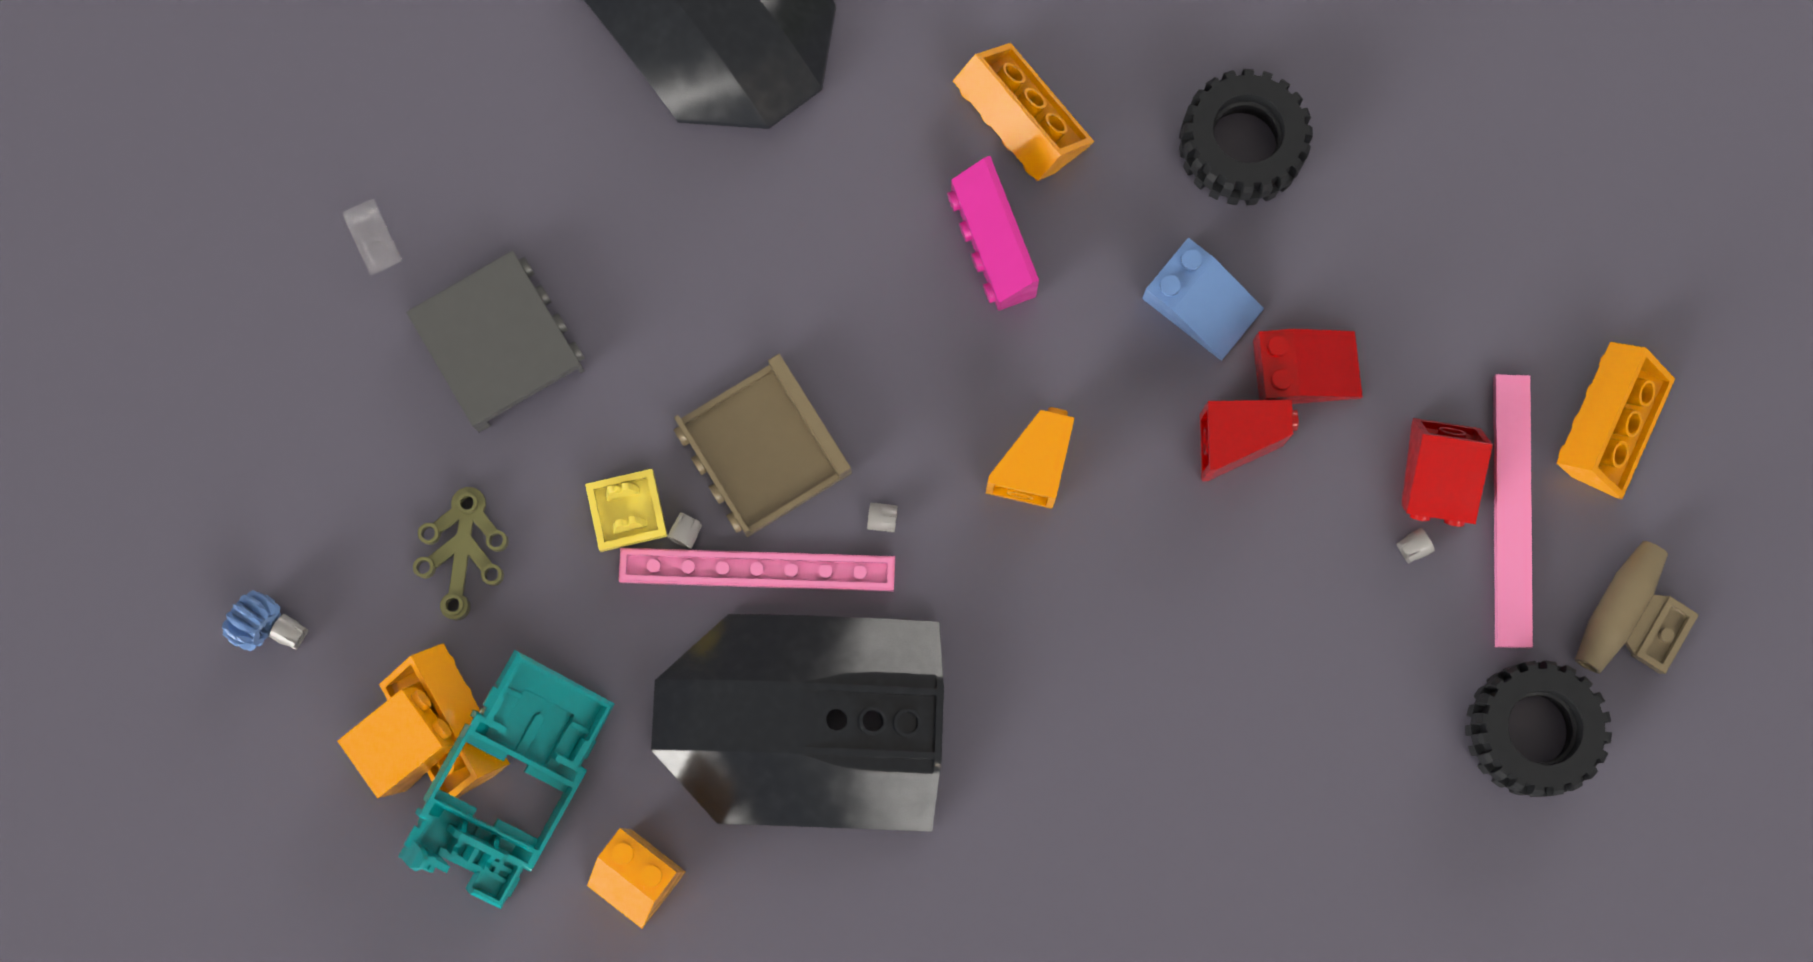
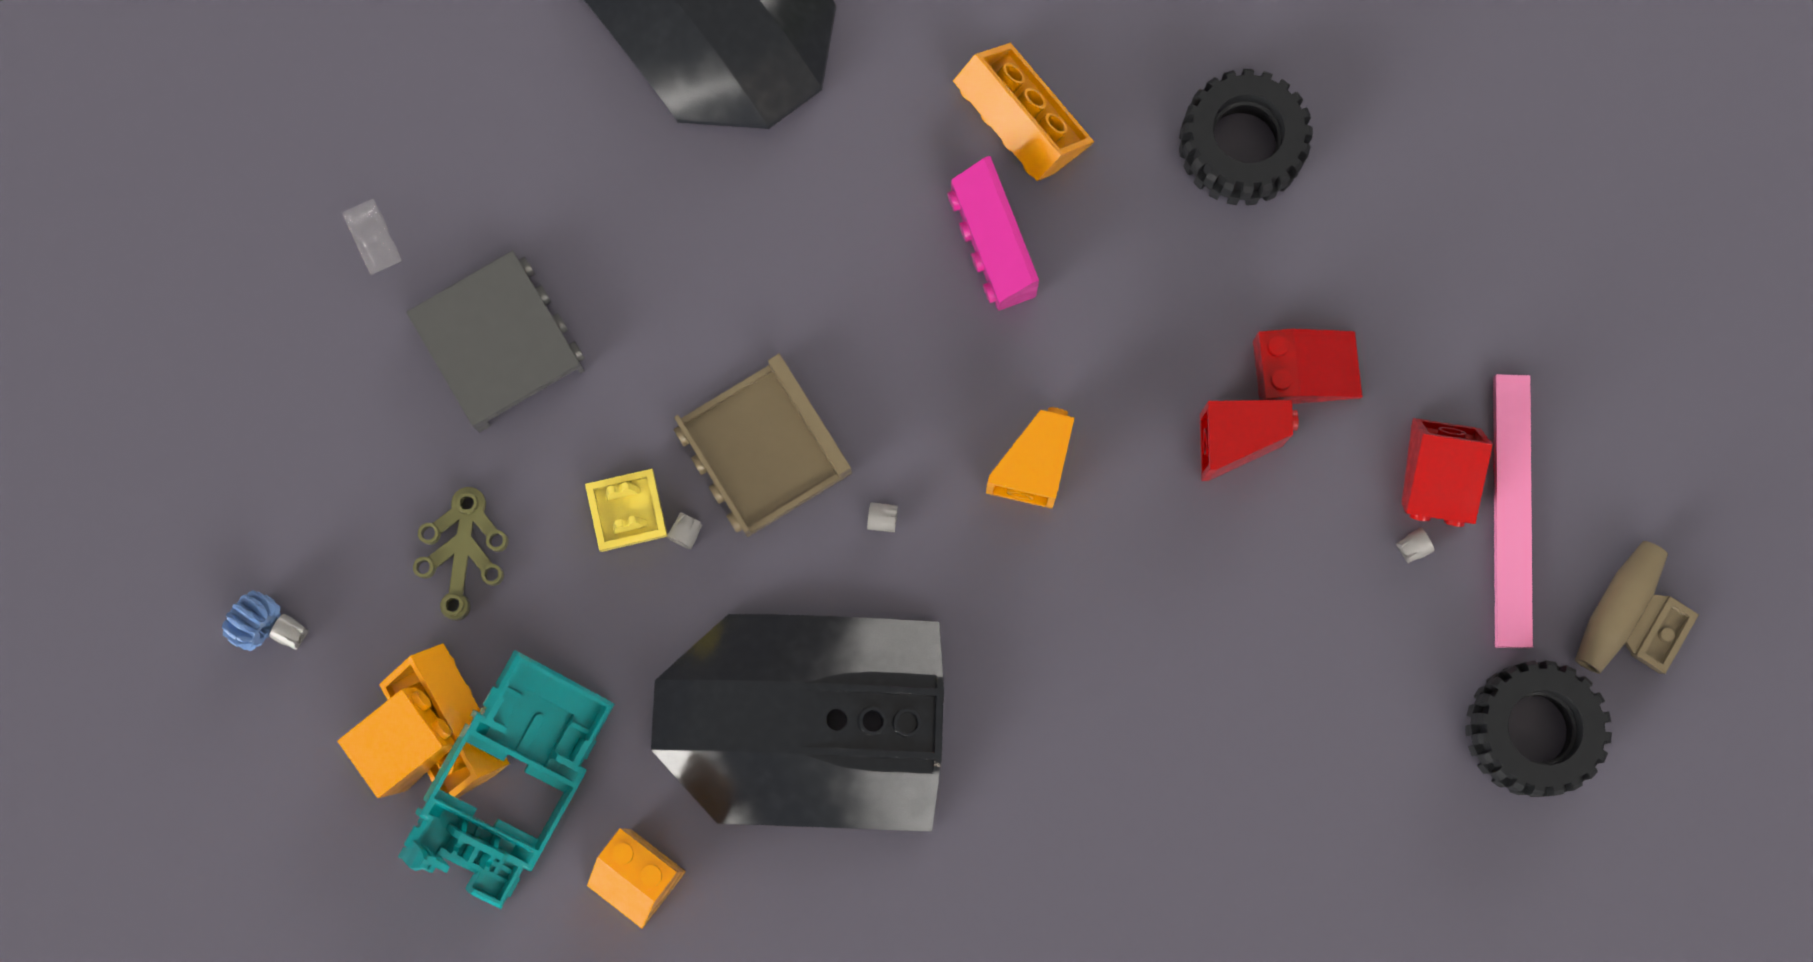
(757, 569): bright pink tile -> none
(1203, 299): medium blue slope -> none
(1616, 419): light orange slope -> none

